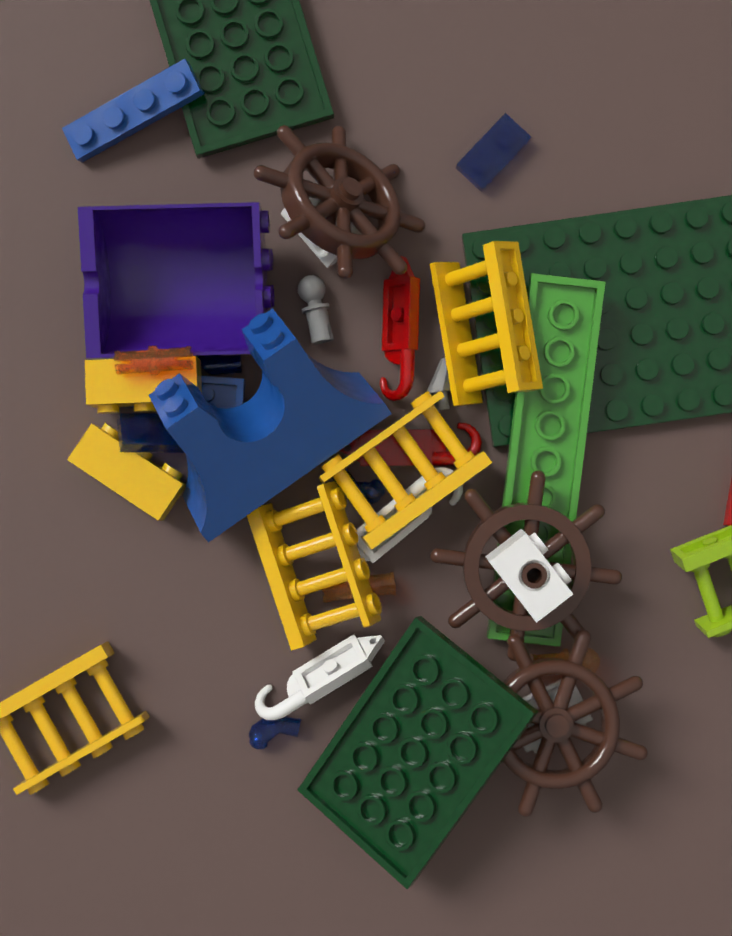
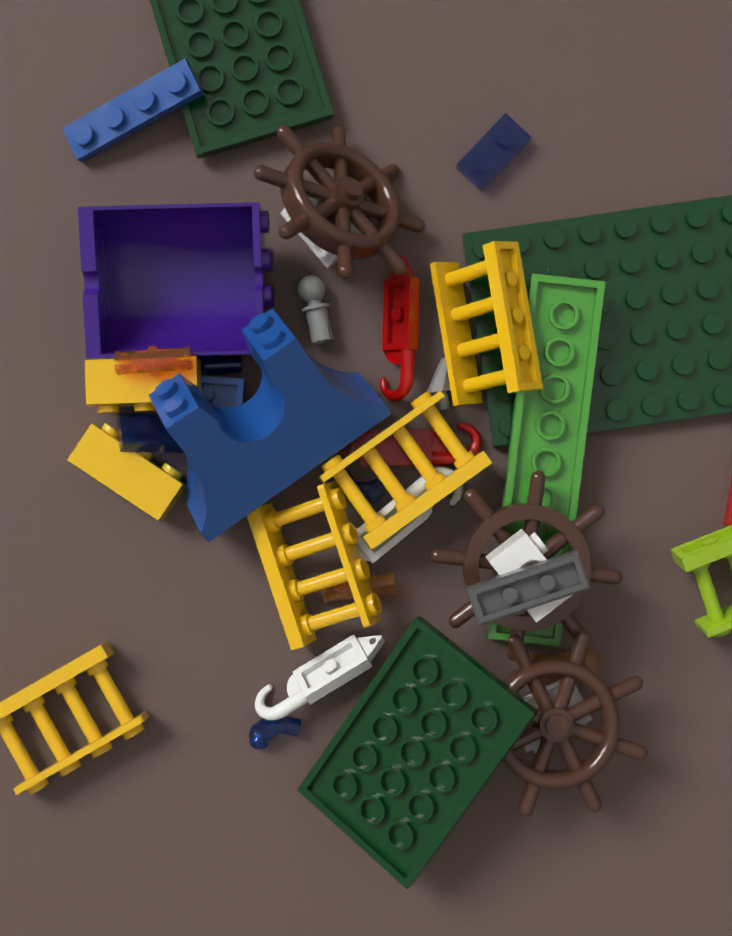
(528, 587): none -> dark grey tile

